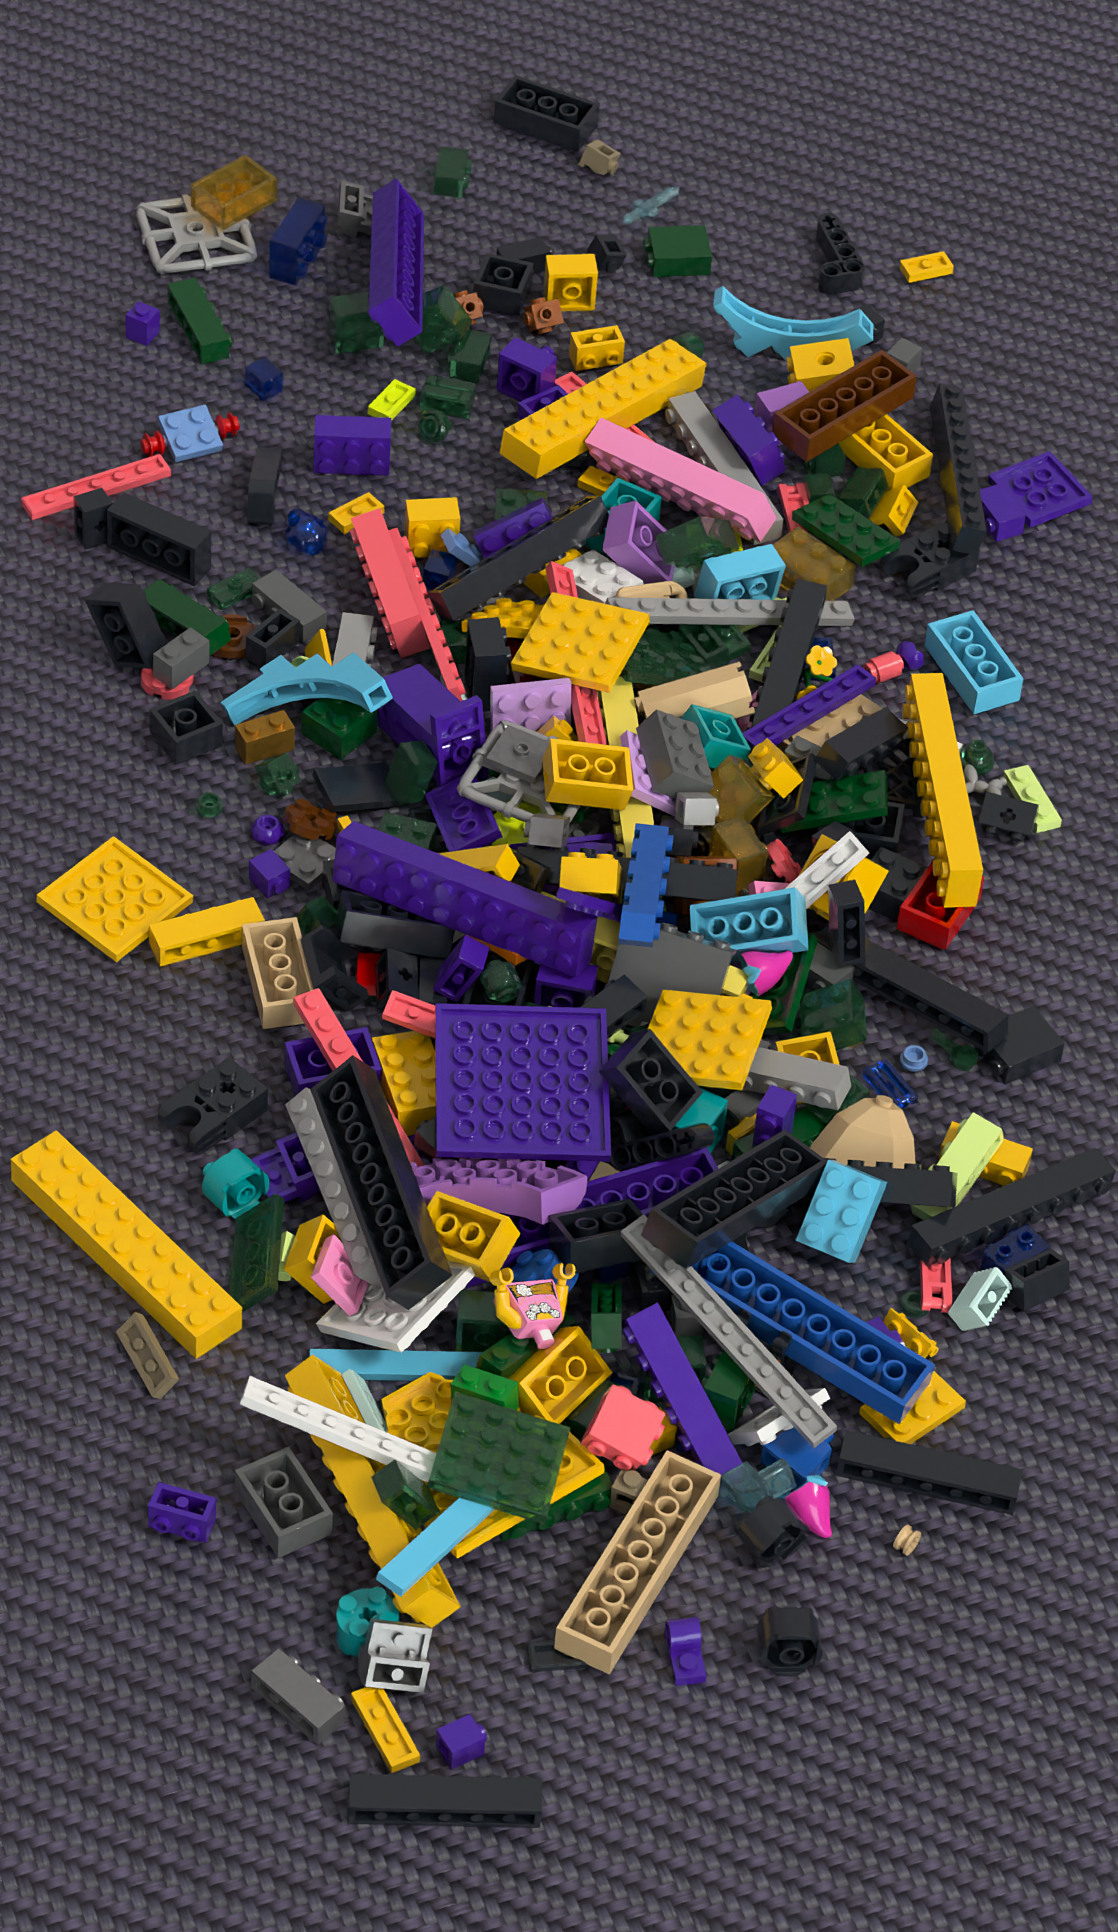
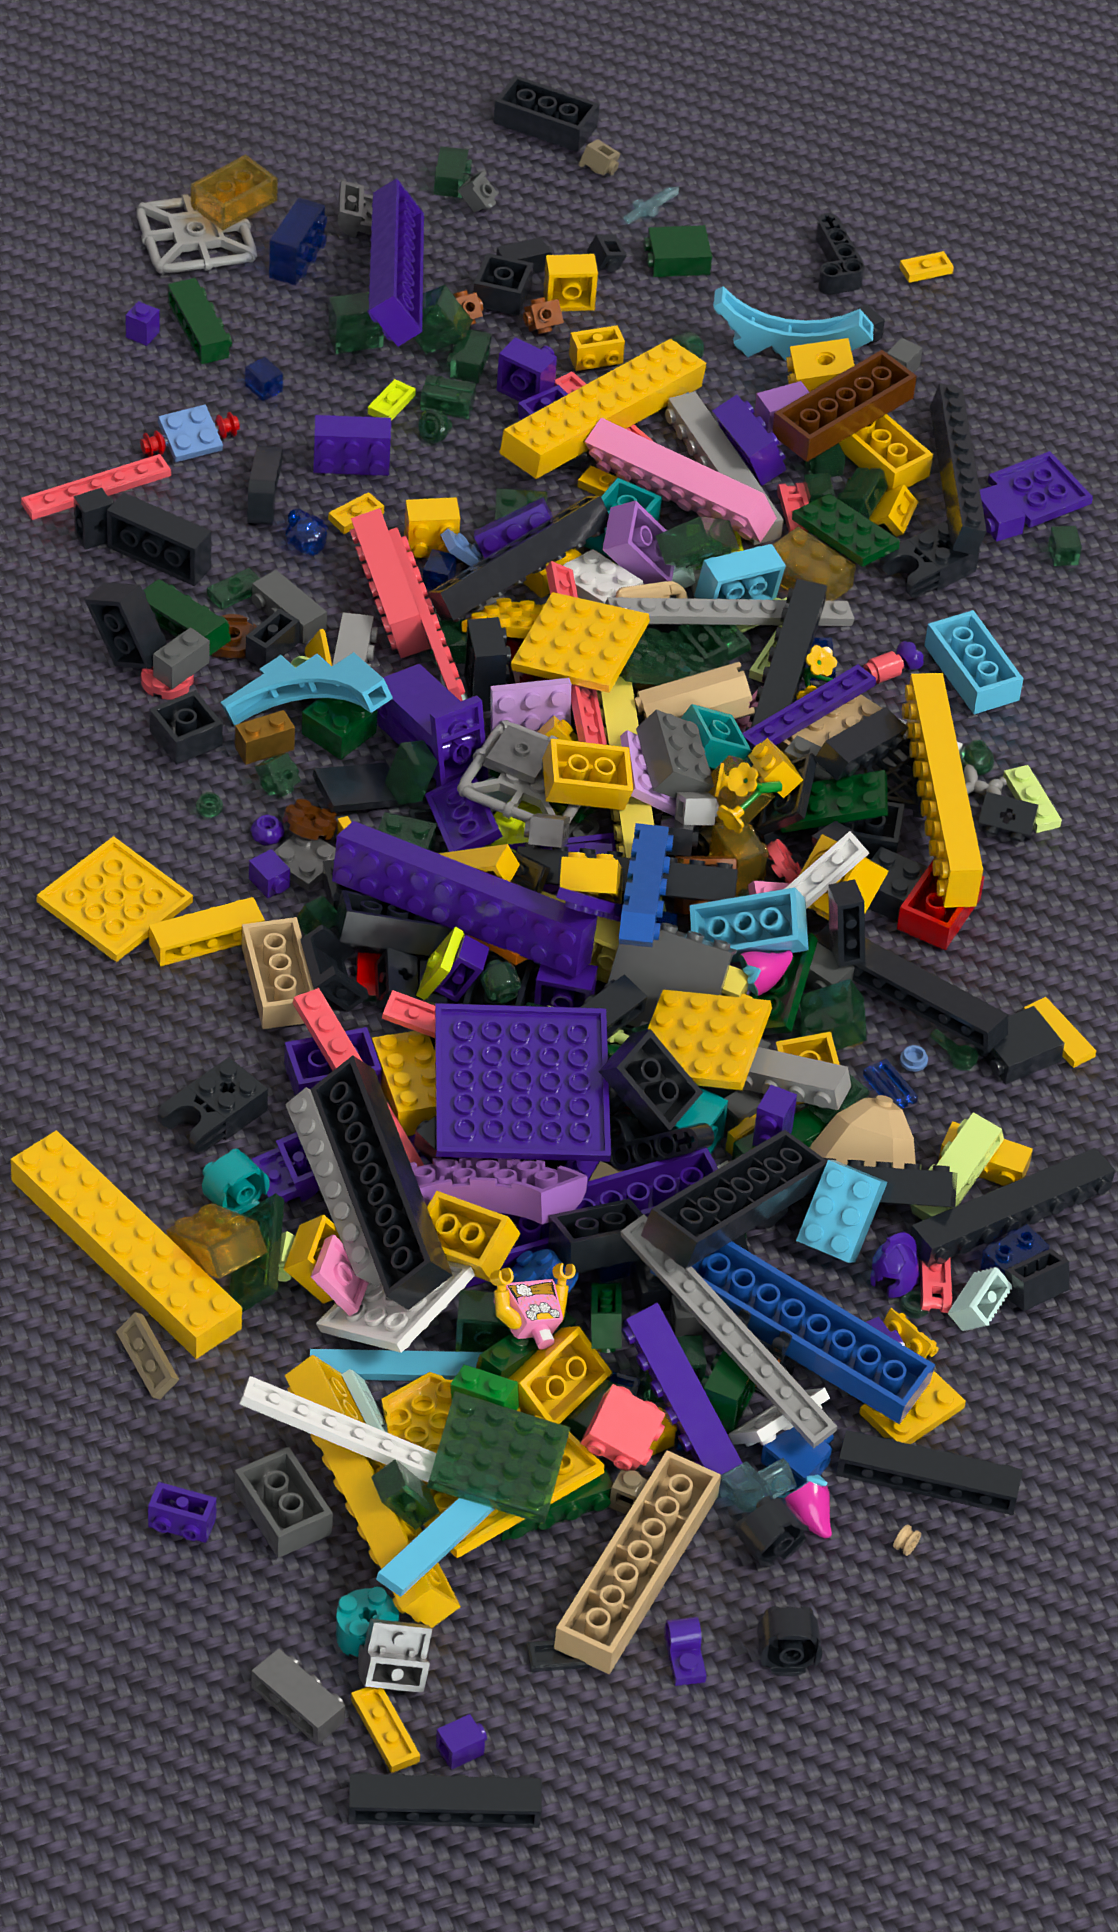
(218, 1239): none -> clear yellow brick
(440, 963): none -> neon yellow plate
(478, 192): none -> dark grey brick
(741, 781): none -> yellow plant
(898, 1261): none -> dark purple helmet
(1064, 545): none -> clear green brick
(1076, 1047): none -> yellow tile

